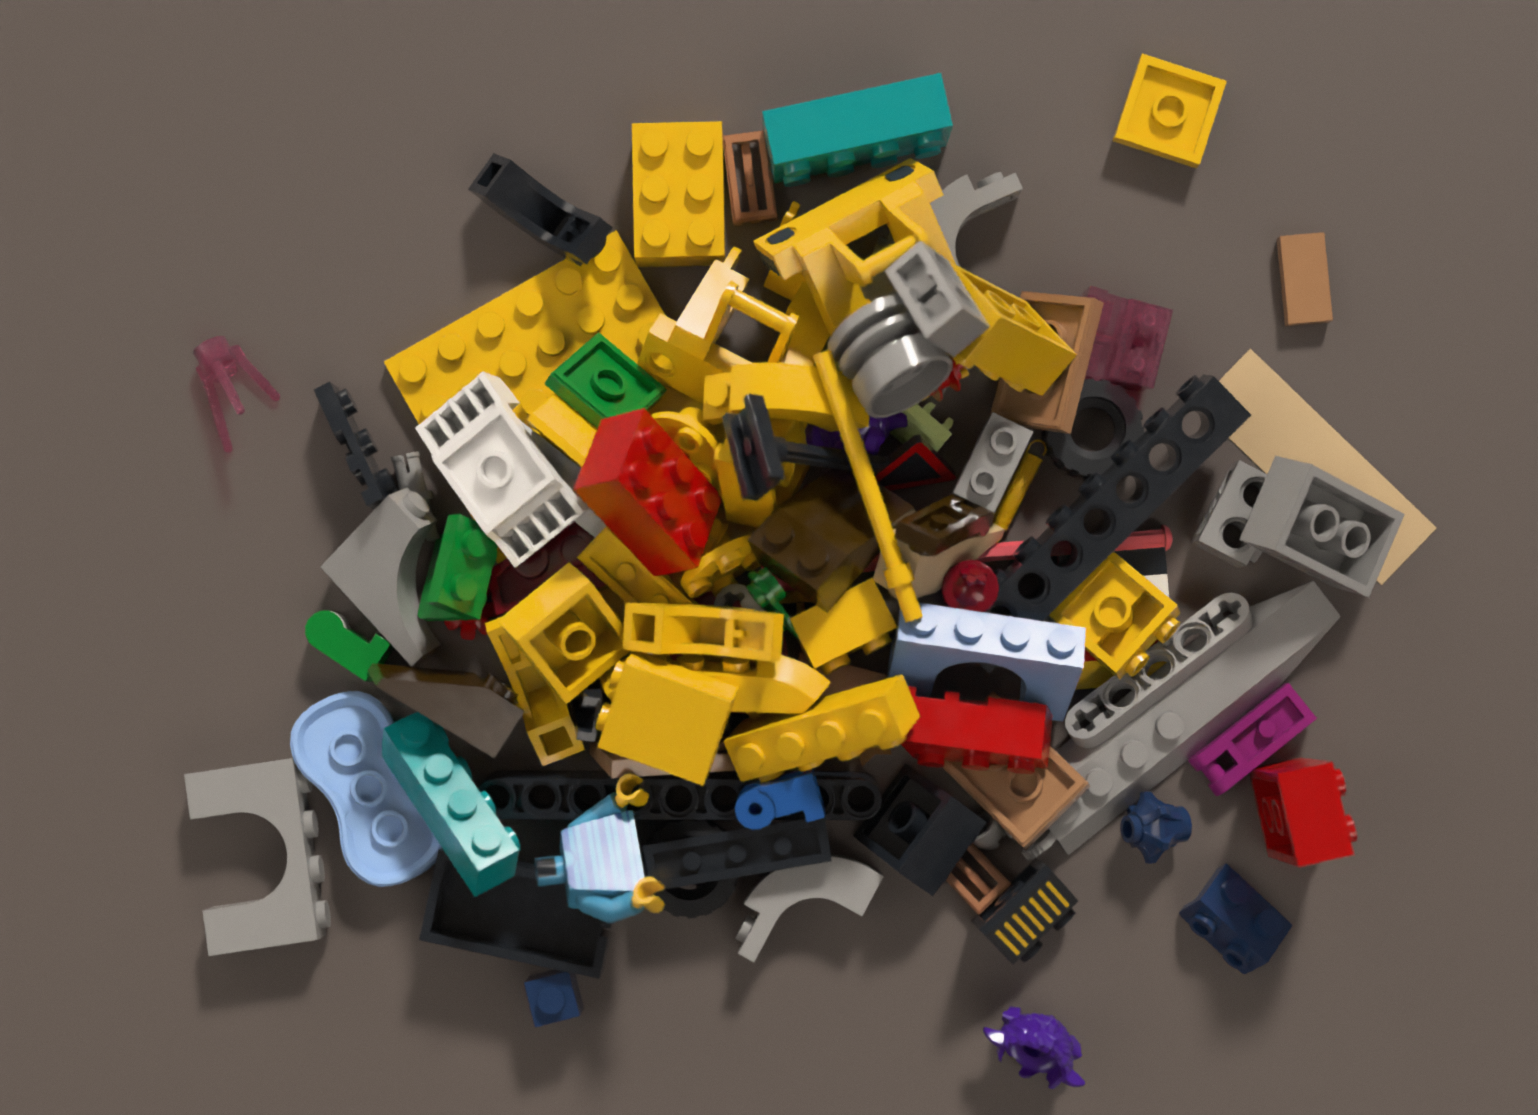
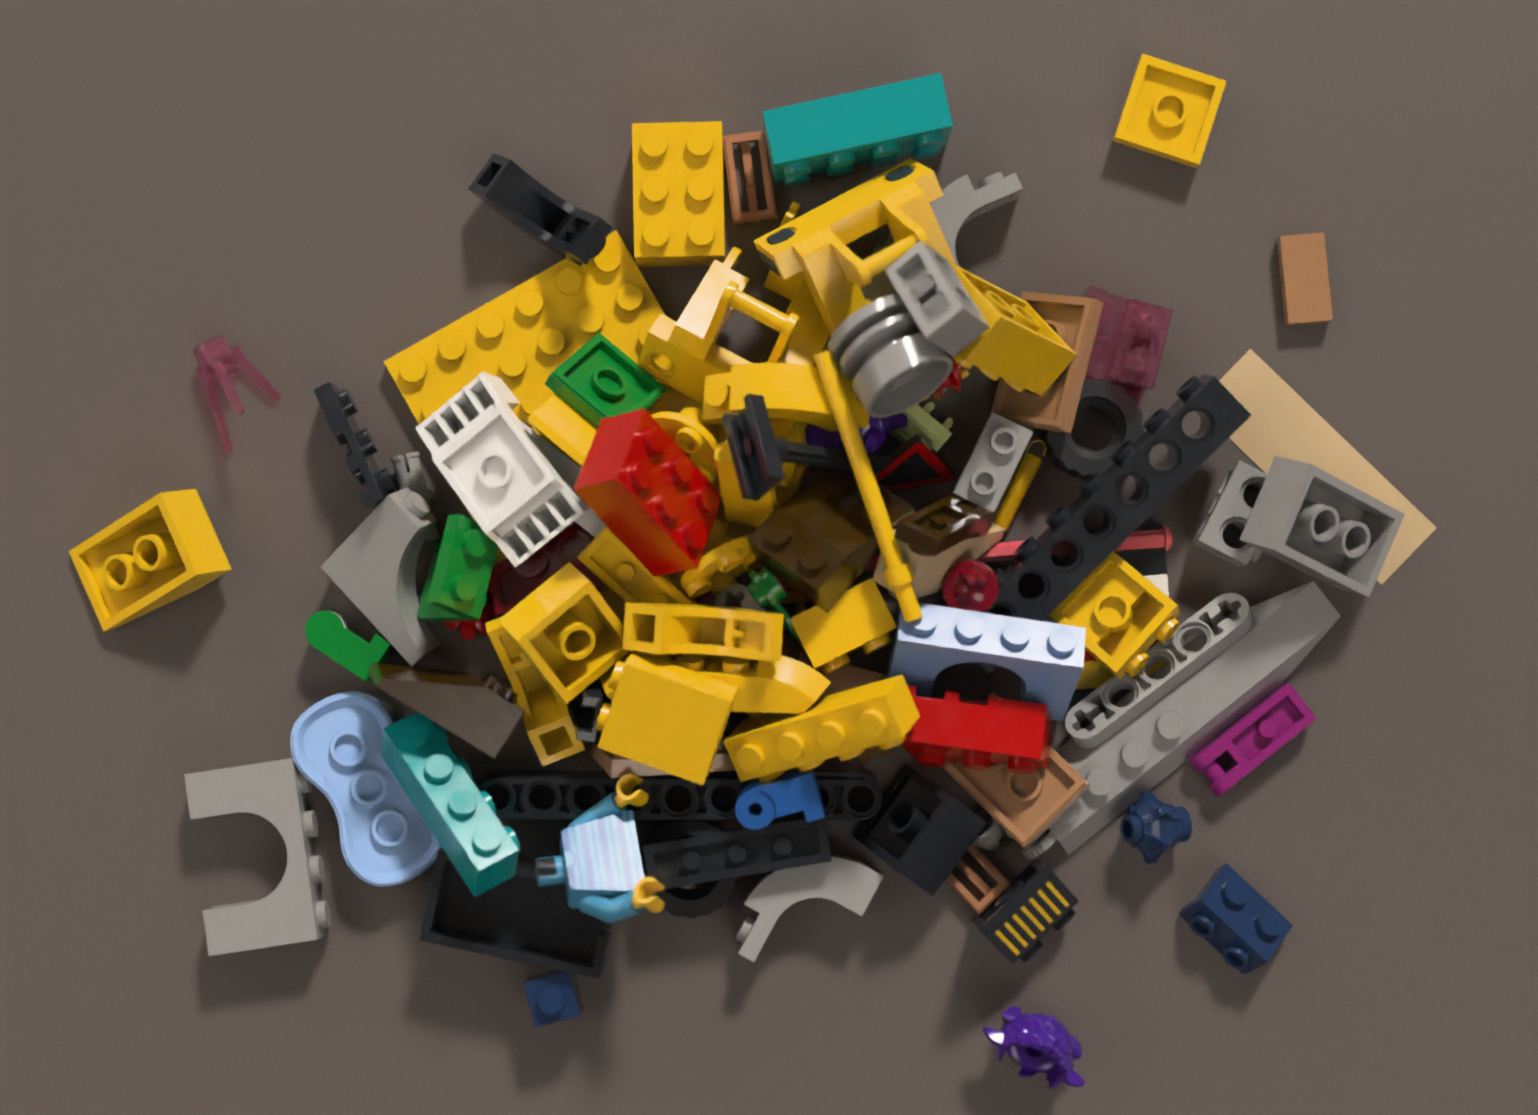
(149, 558): none -> yellow slope
(1303, 811): red brick -> none

